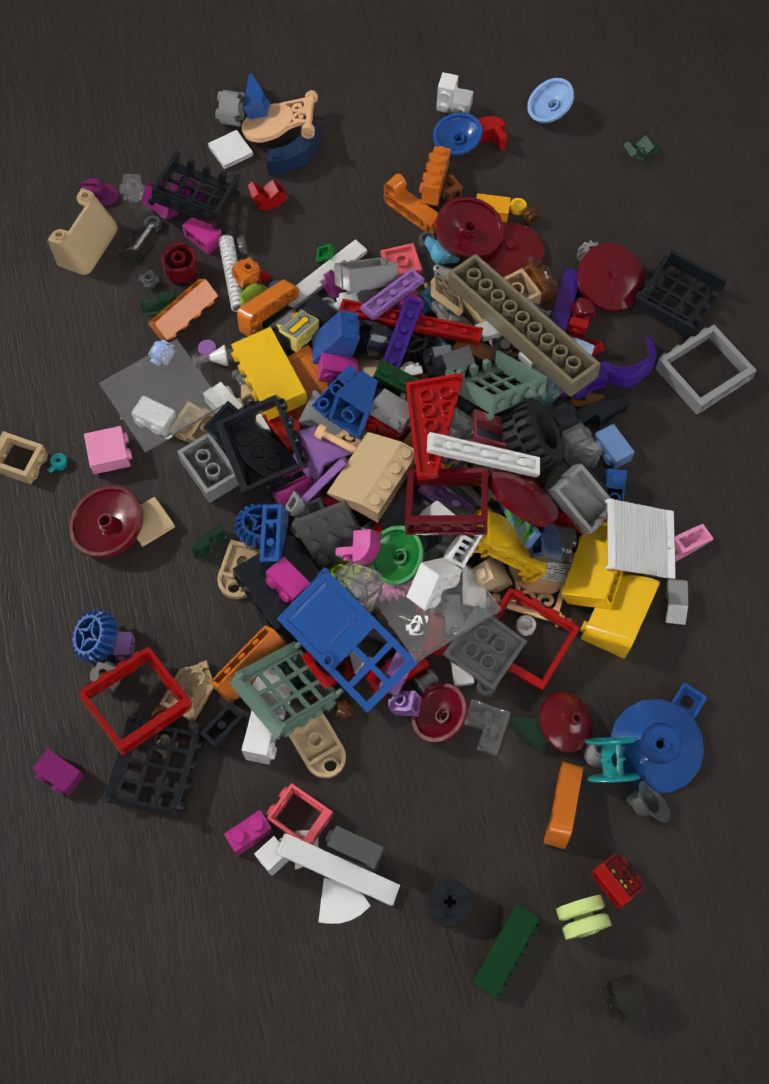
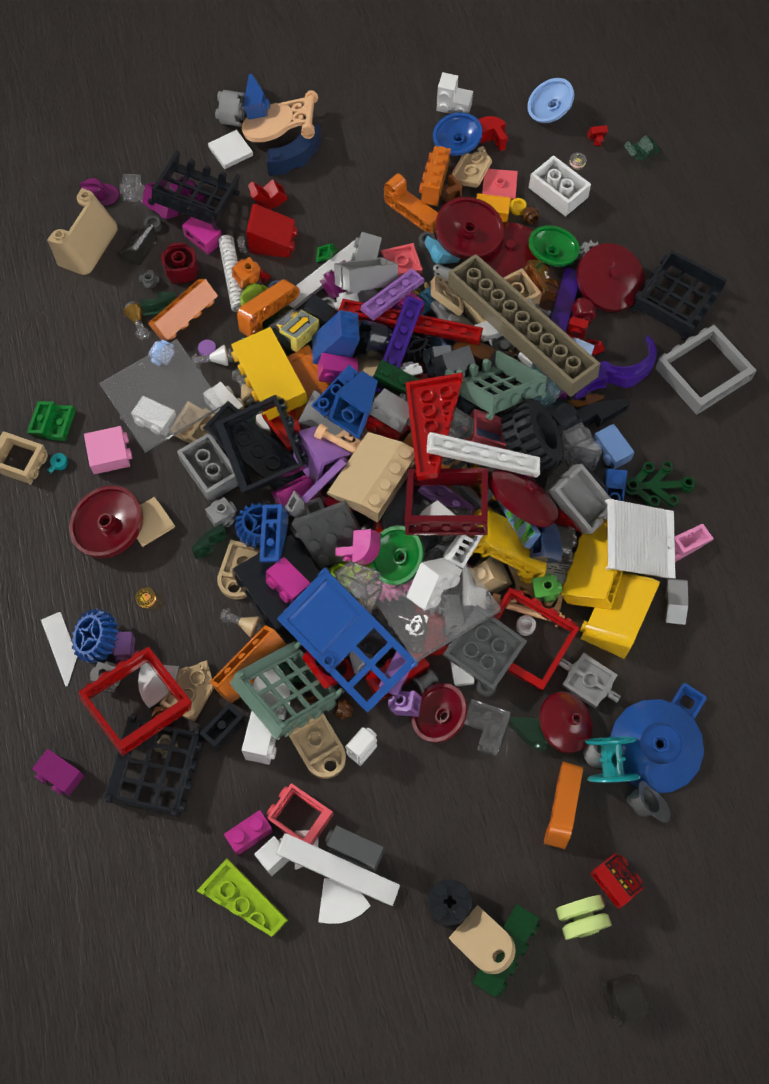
(51, 421): none -> green slope
(60, 645): none -> white sticker
(134, 313): none -> piece
(145, 597): none -> clear yellow tile
(151, 686): none -> white sticker
(221, 512): none -> light grey brick
(239, 895): none -> lime wing
(250, 625): none -> piece
(270, 233): none -> red slope
(362, 745): none -> white brick
(366, 247): none -> light grey brick
(472, 168): none -> tan tile
(483, 940): none -> tan tile
(500, 183): none -> coral plate
(547, 595): none -> bright green brick
(554, 246): none -> green dish
(559, 185): none -> white brick
(577, 161): none -> clear tile
(589, 680): none -> light grey plate
(597, 133): none -> red tile
(656, 485): none -> dark green plant

